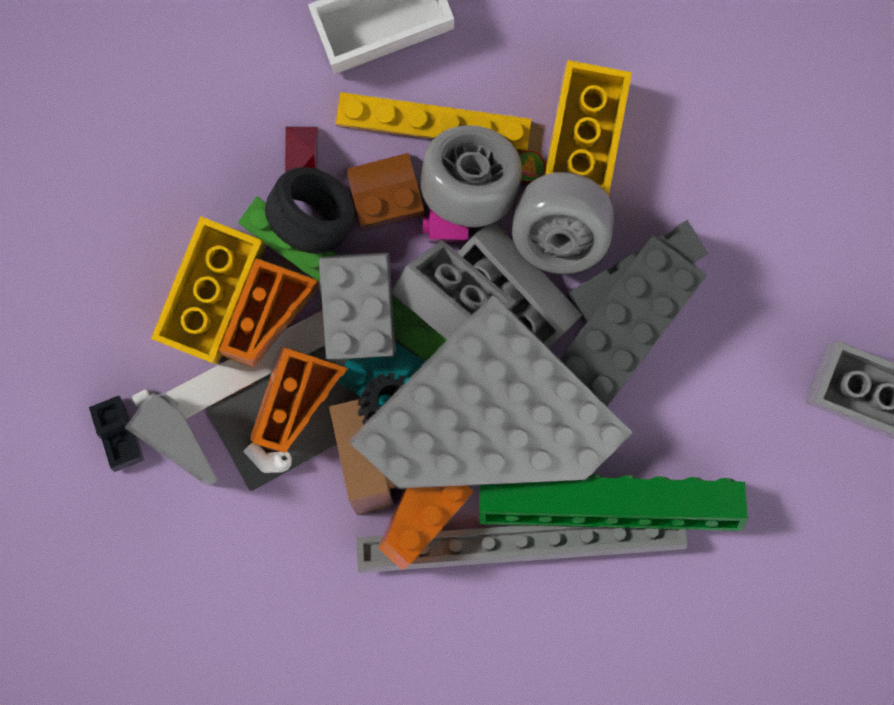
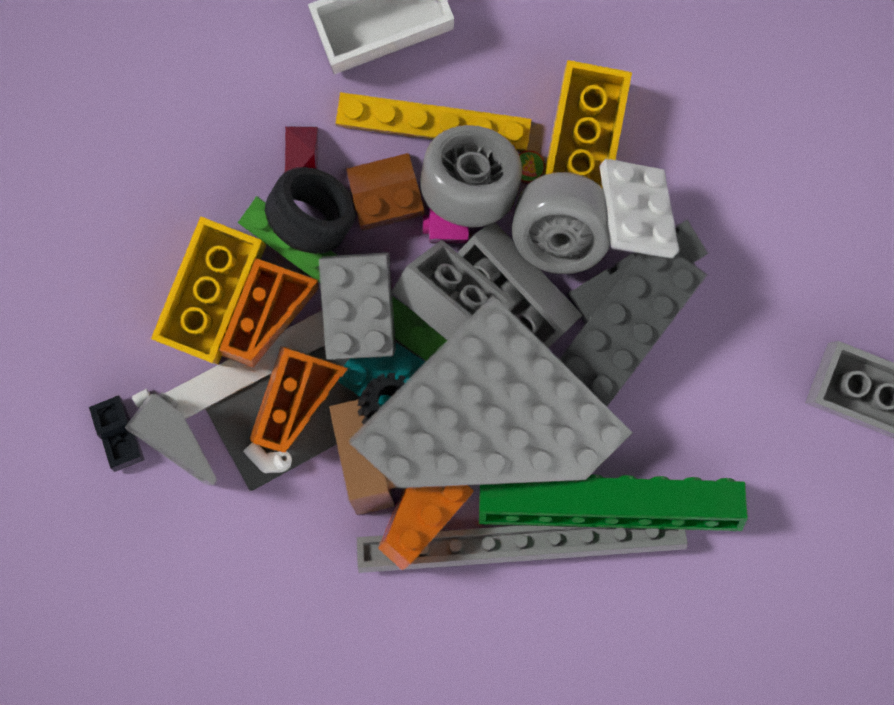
(638, 208): none -> white plate

